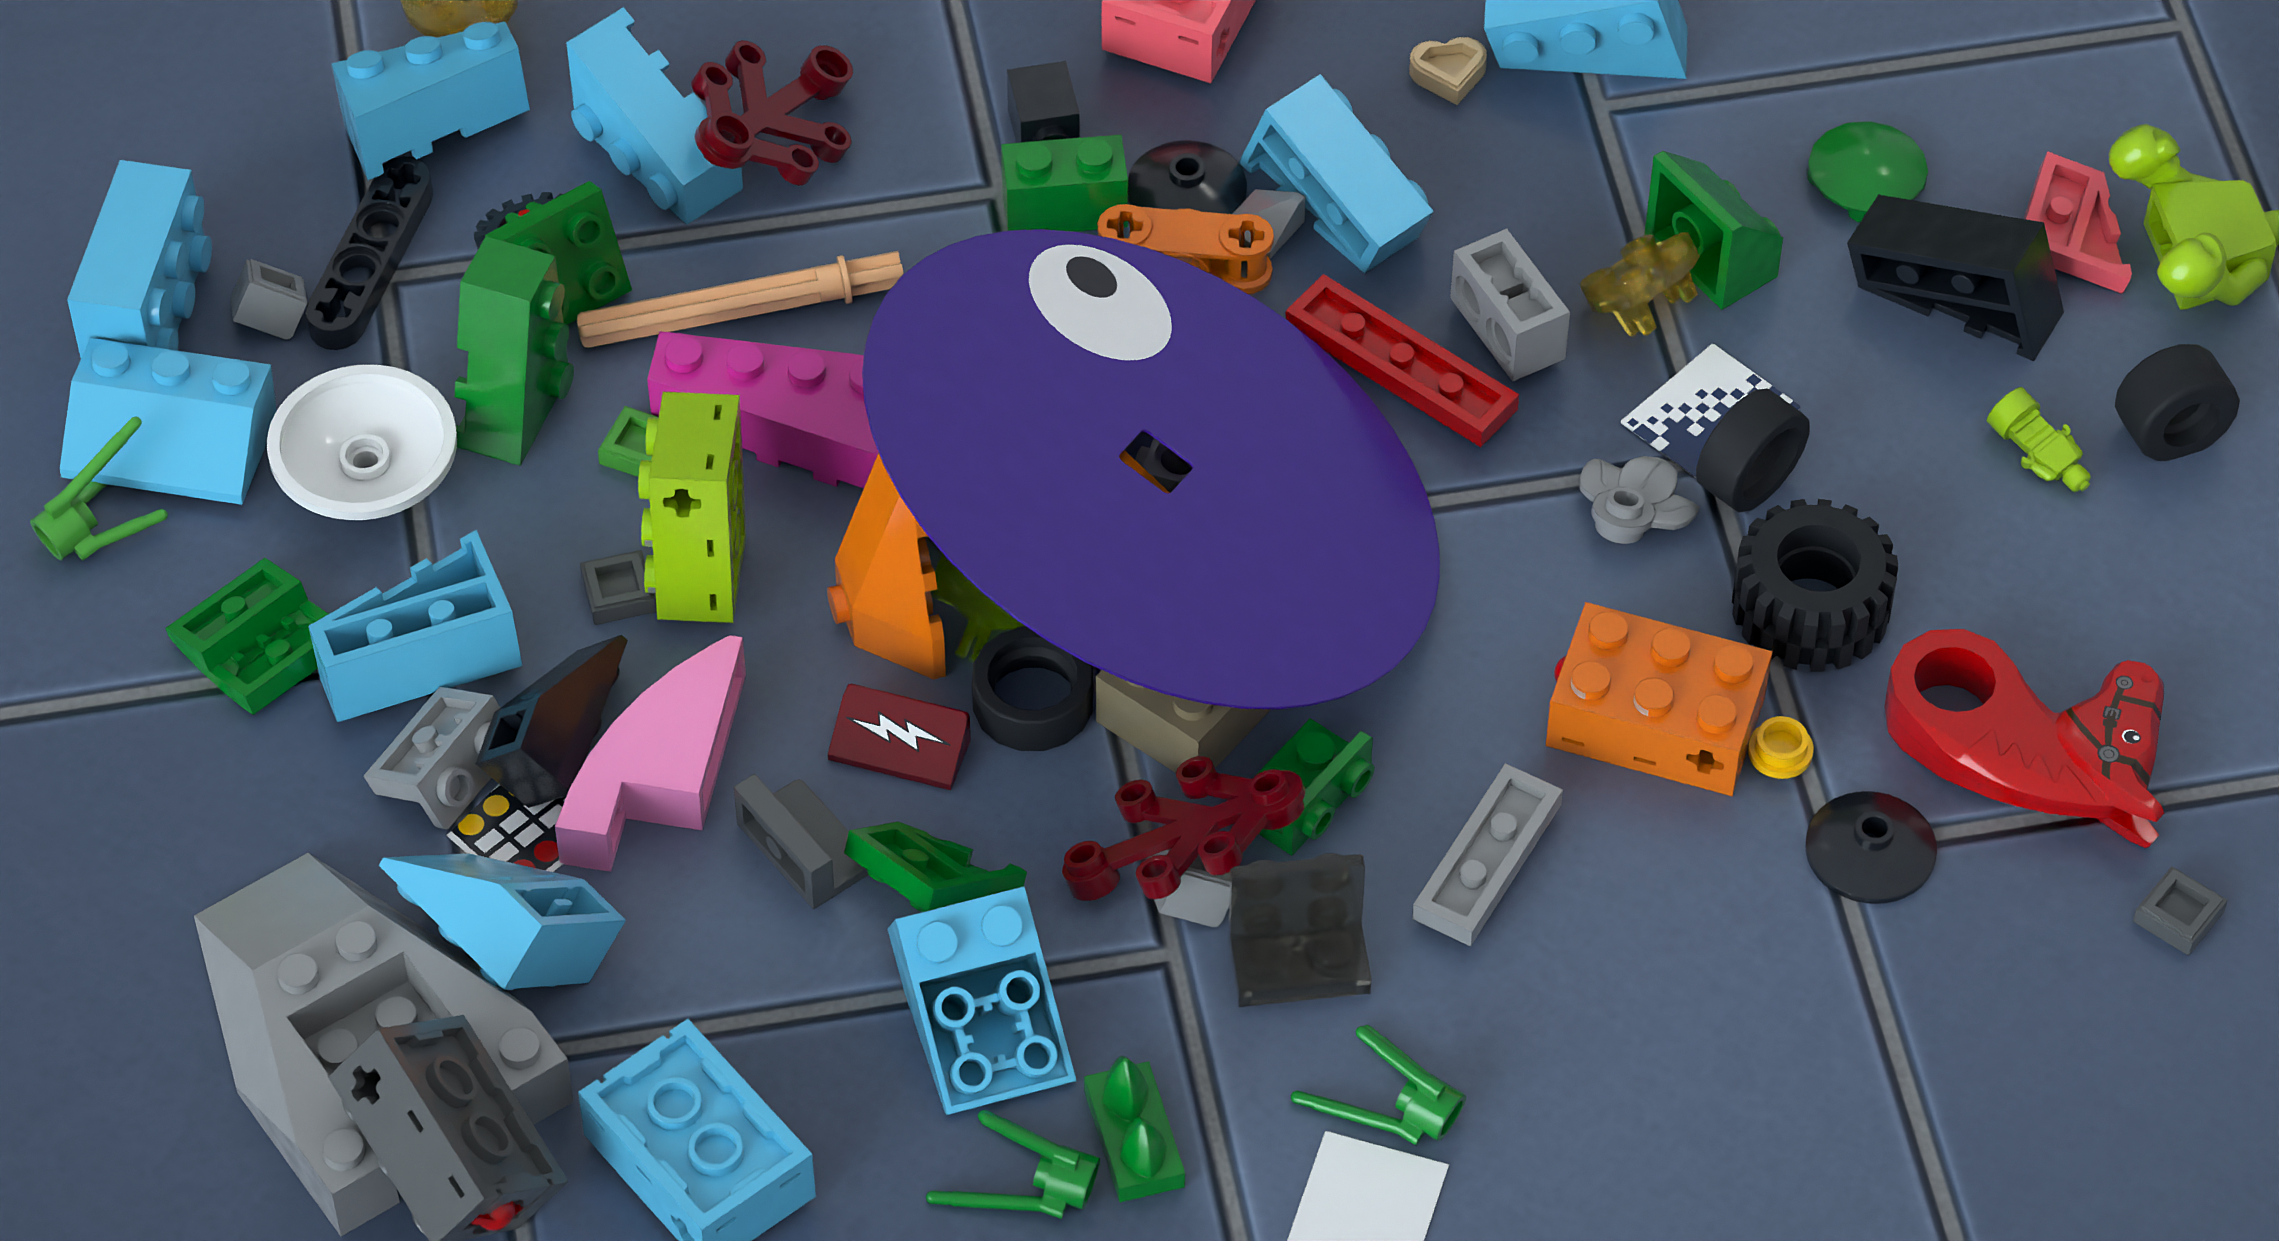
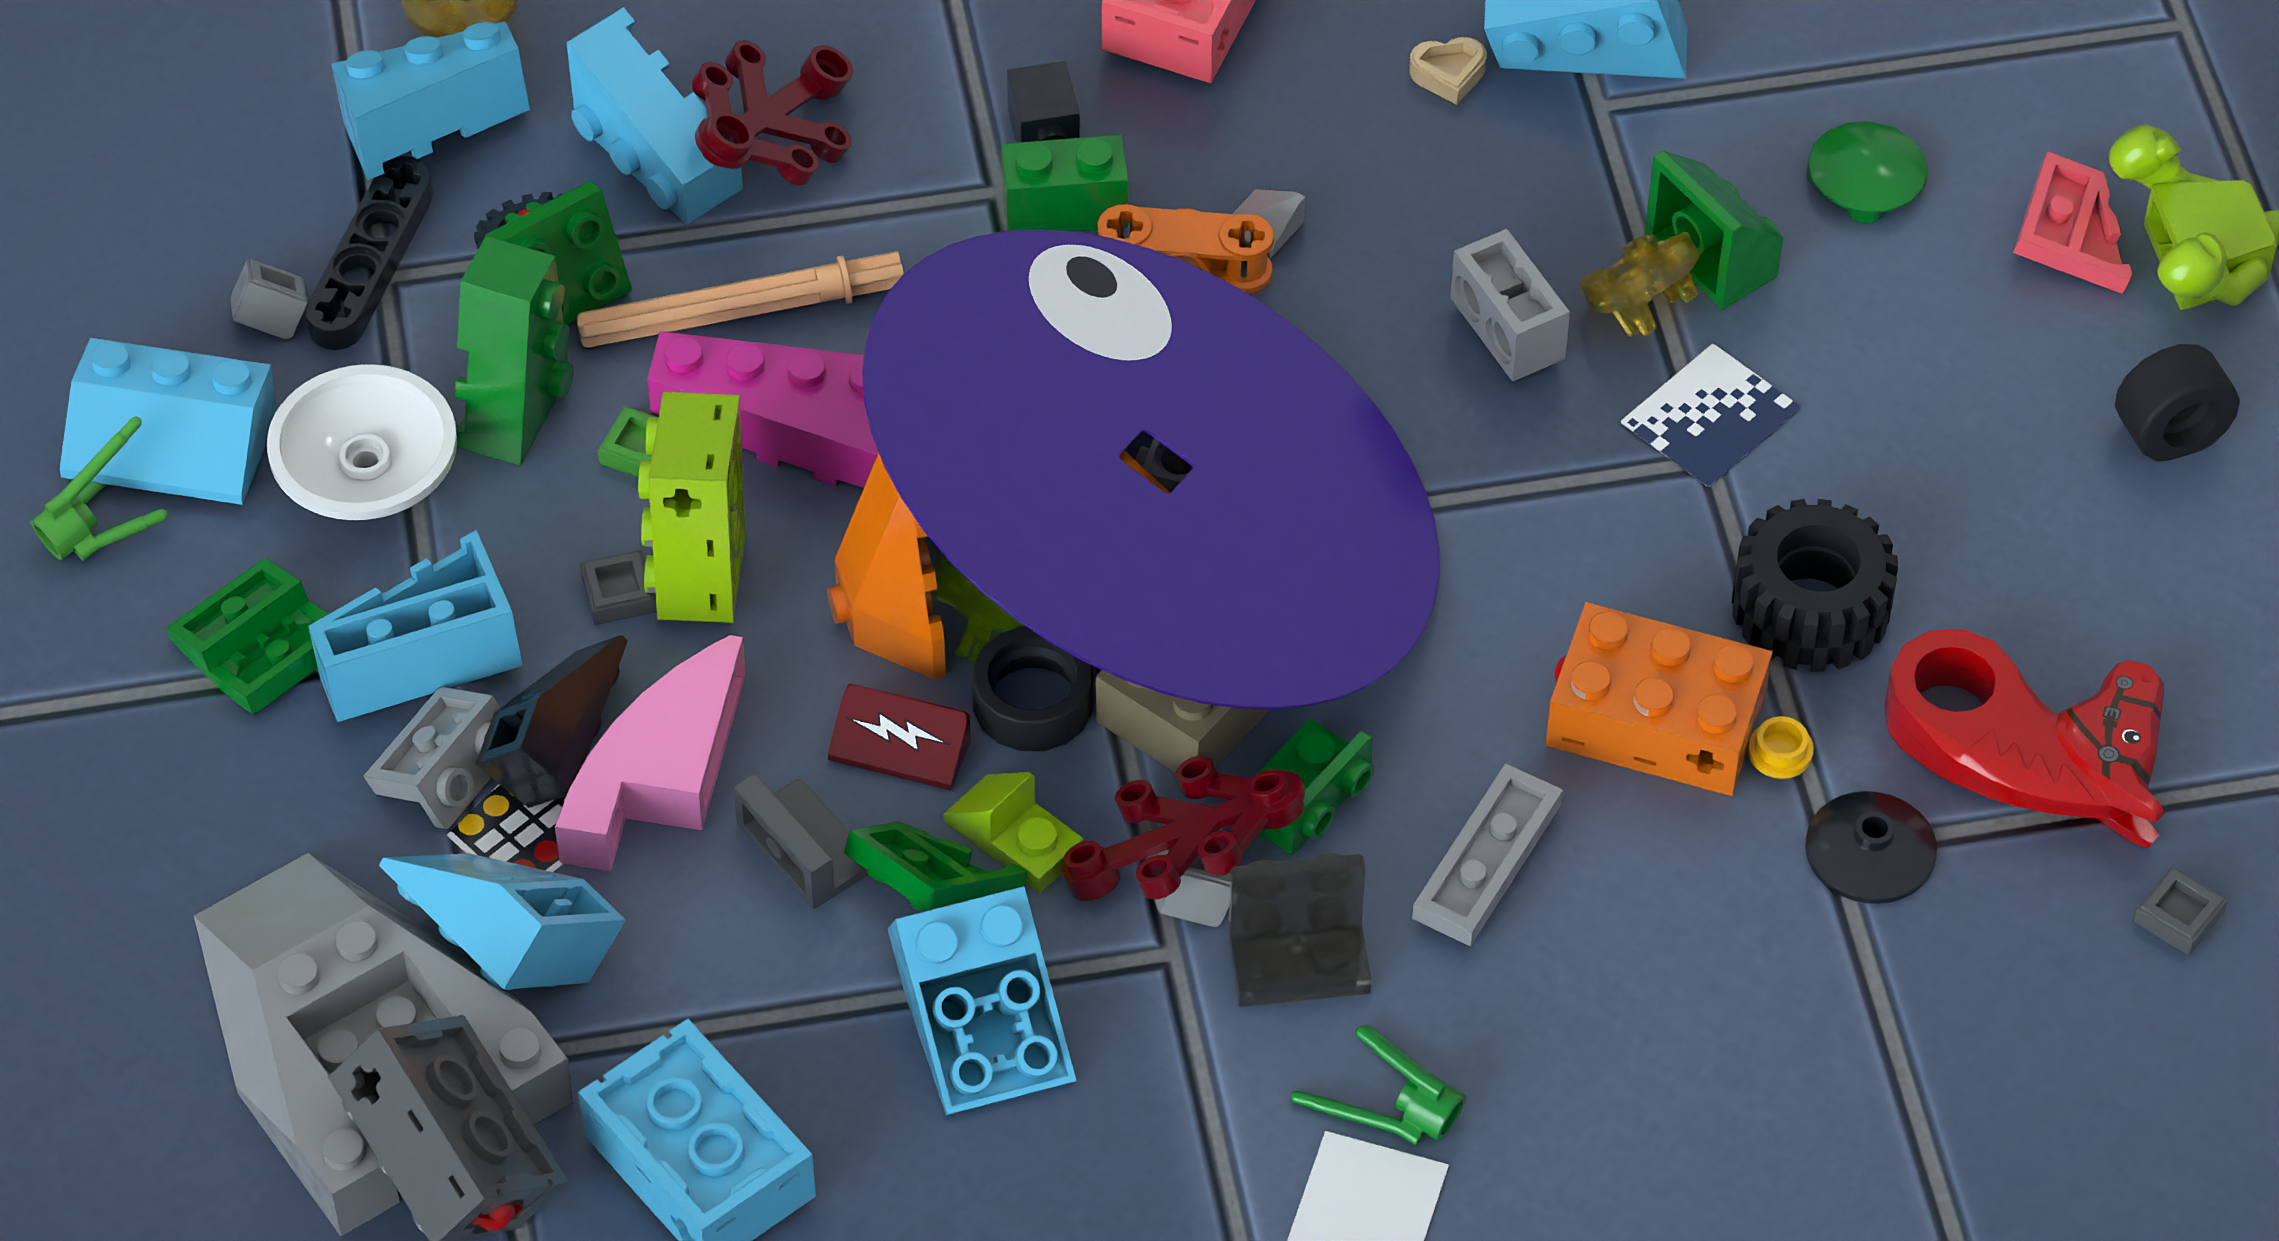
(141, 259): medium azure brick -> none
(1012, 828): none -> lime slope
(1062, 1173): green plant -> none
(1134, 1130): green tile -> none
(1186, 177): black dish -> none
(1346, 174): medium azure wedge -> none
(1403, 360): red plate -> none
(1634, 498): light grey plate -> none
(1752, 450): black tyre -> none
(1962, 263): black wedge -> none
(2049, 451): lime piece -> none

